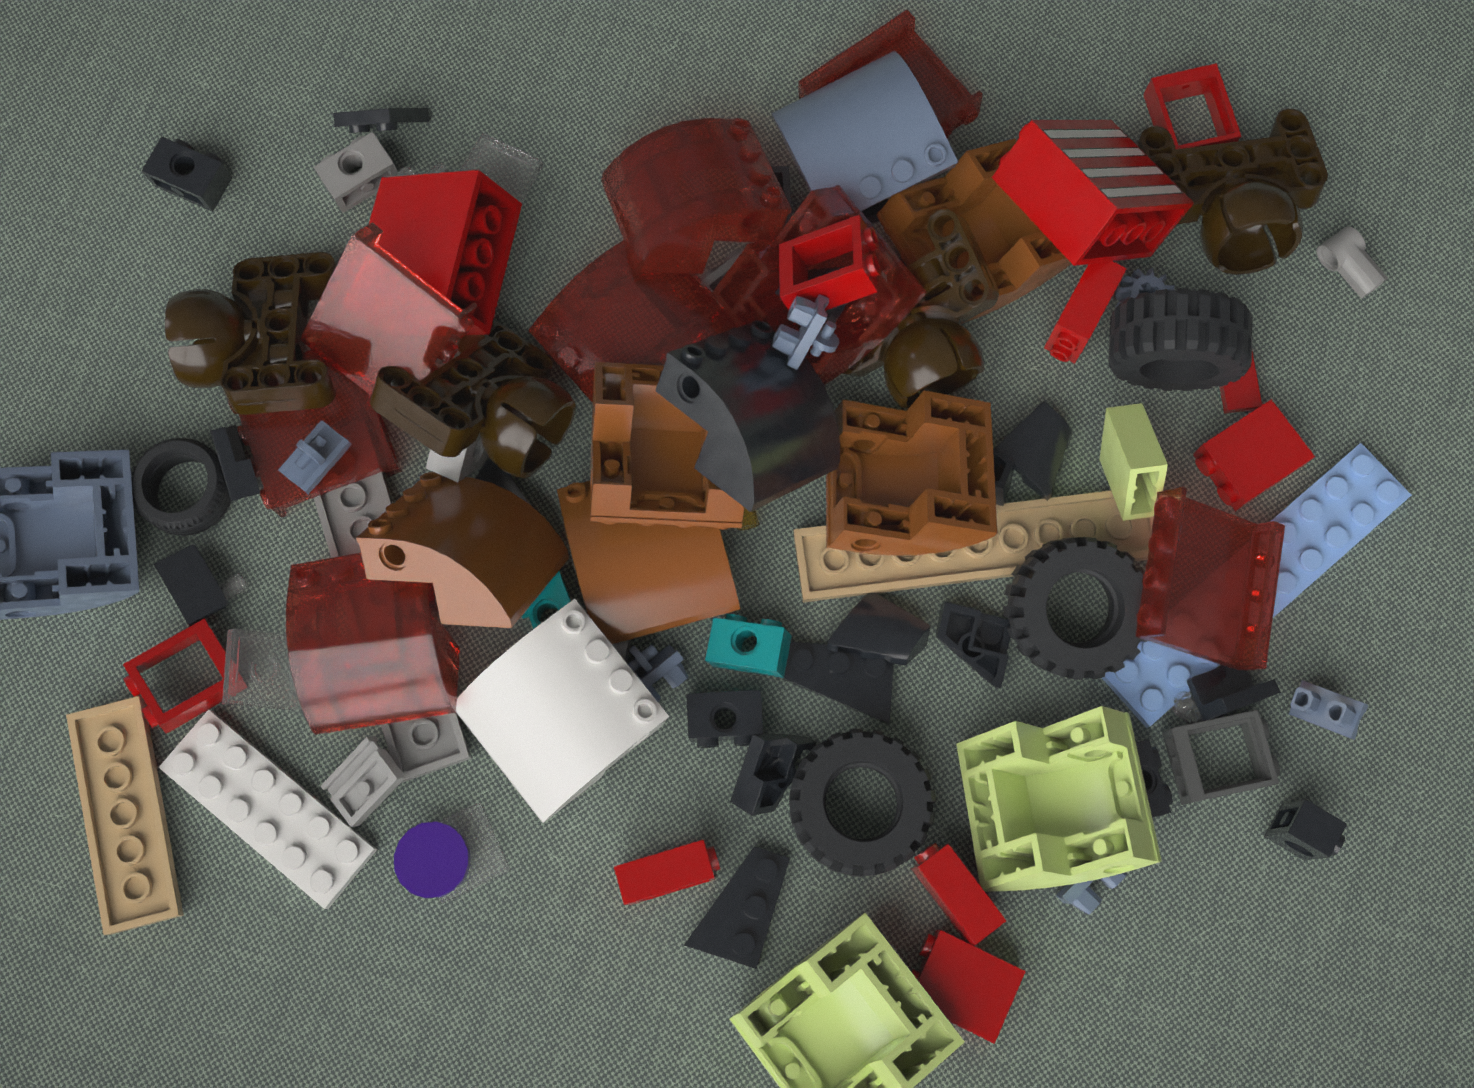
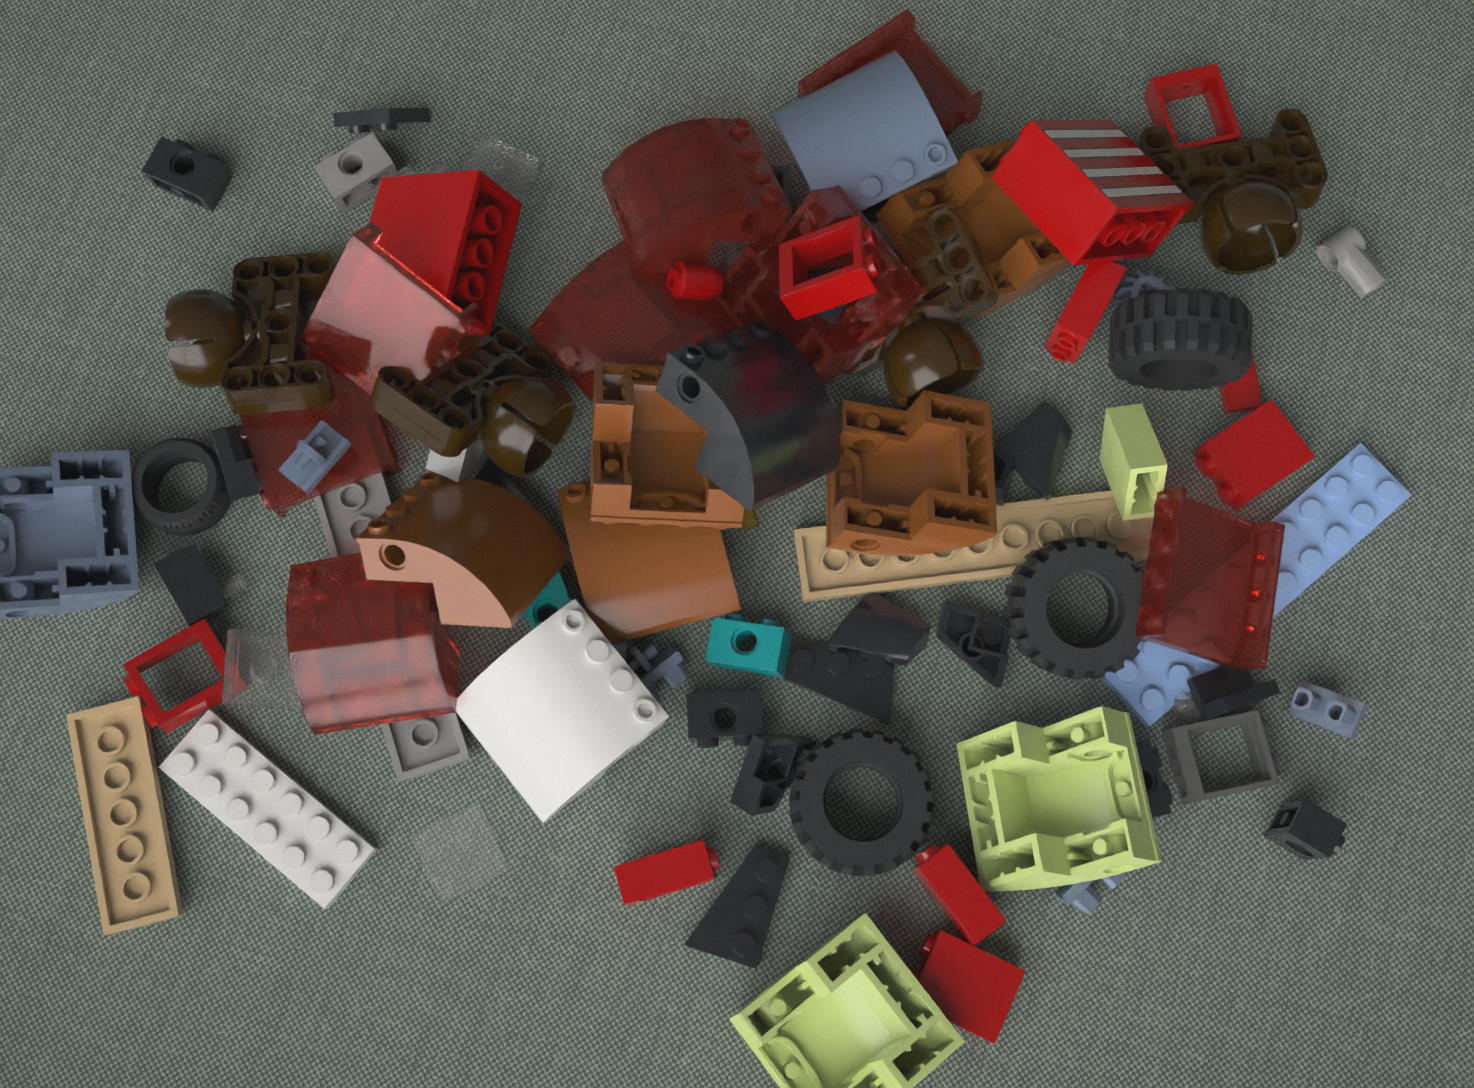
(363, 781): light grey plate -> none
(432, 860): dark purple tile -> none
(695, 281): none -> red brick
(811, 318): sand blue hips -> none

